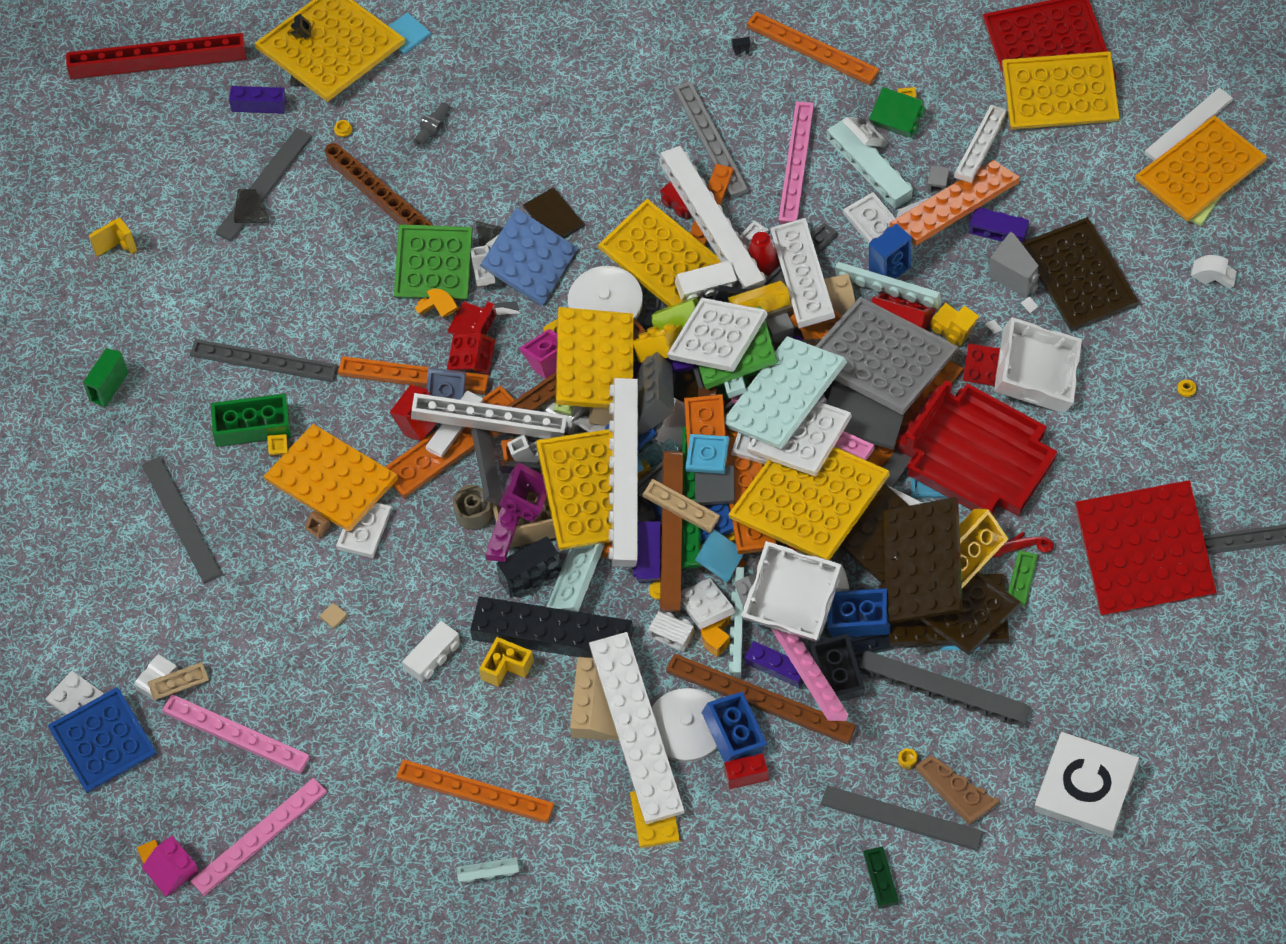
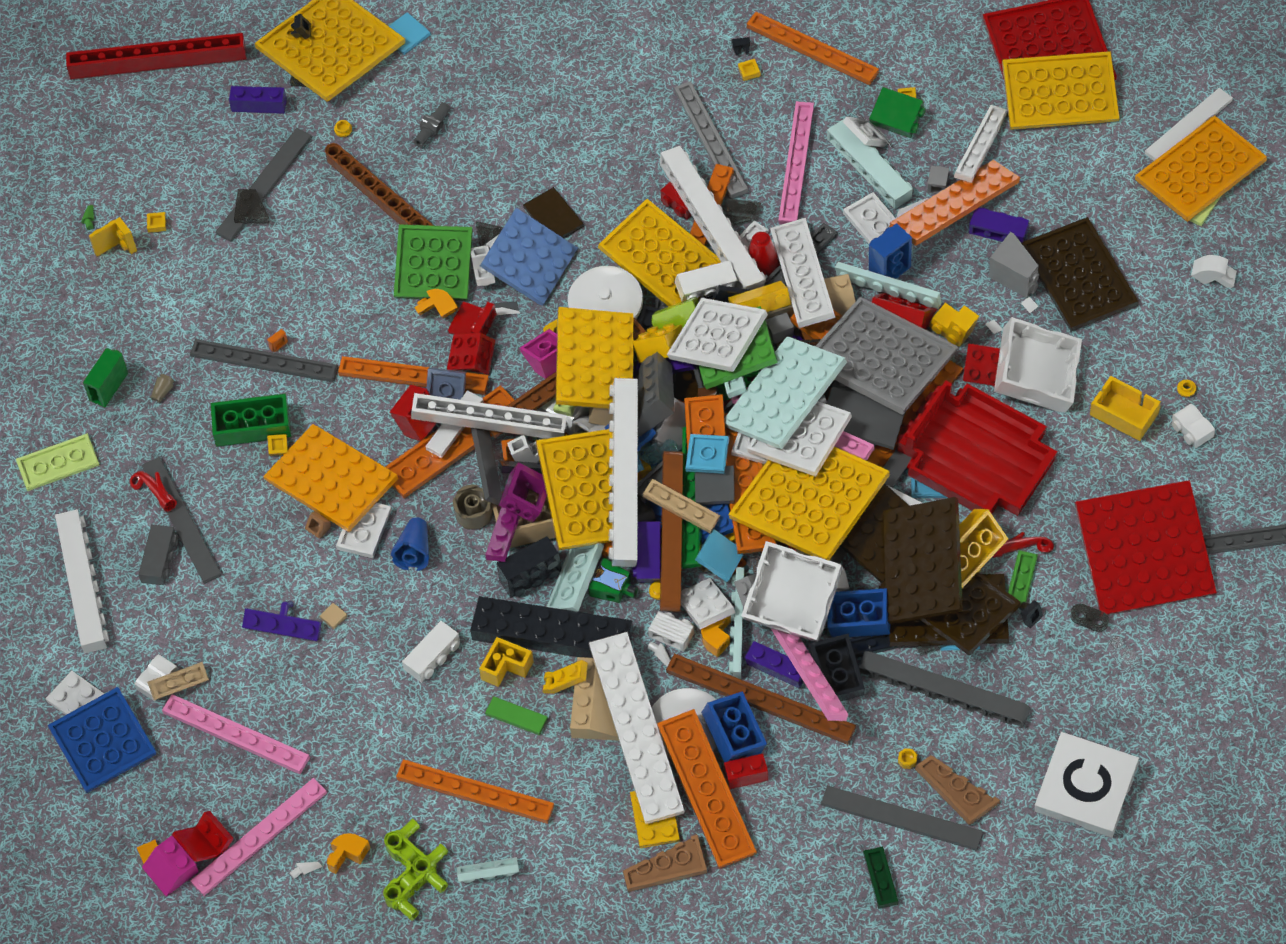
(57, 462): none -> yellowish green tile
(81, 582): none -> white brick
(88, 217): none -> bright green bar
(156, 222): none -> yellow plate
(156, 486): none -> red plant
(158, 555): none -> dark grey brick
(162, 387): none -> dark tan cone
(205, 840): none -> red bracket
(277, 340): none -> orange tile
(282, 623): none -> dark purple plate
(304, 868): none -> white bar
(347, 846): none -> light orange brick
(411, 878): none -> lime pin
(412, 546): none -> blue cone
(516, 715): none -> bright green tile
(565, 677): none -> yellow plate
(611, 583): none -> green torso
(660, 652): none -> white bar
(672, 865): none -> medium nougat wing
(706, 789): none -> orange plate
(741, 211): none -> clear smoke wing
(749, 70): none -> yellow plate
(1031, 613): none -> black tile
(1090, 616): none -> clear smoke plate
(1123, 409): none -> yellow piece
(1193, 426): none -> white brick

